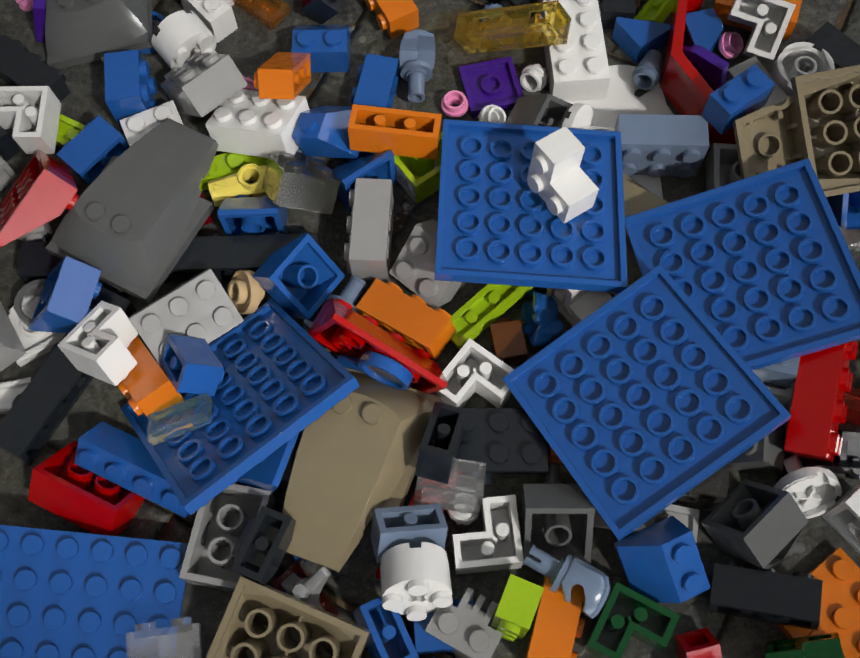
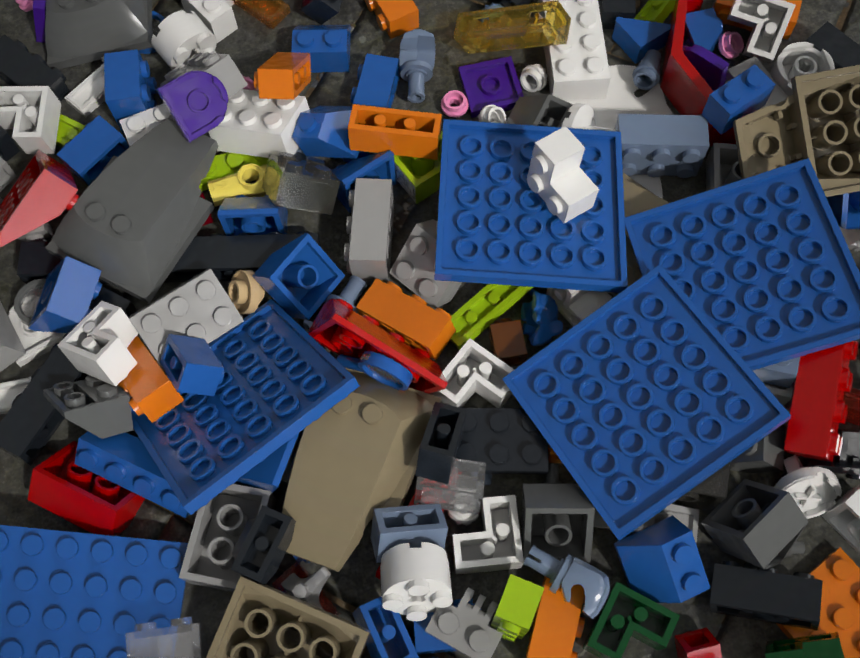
(89, 93): none -> white tile
(93, 405): none -> dark grey slope
(179, 419): clear light blue tile -> none
(195, 102): none -> dark purple tile

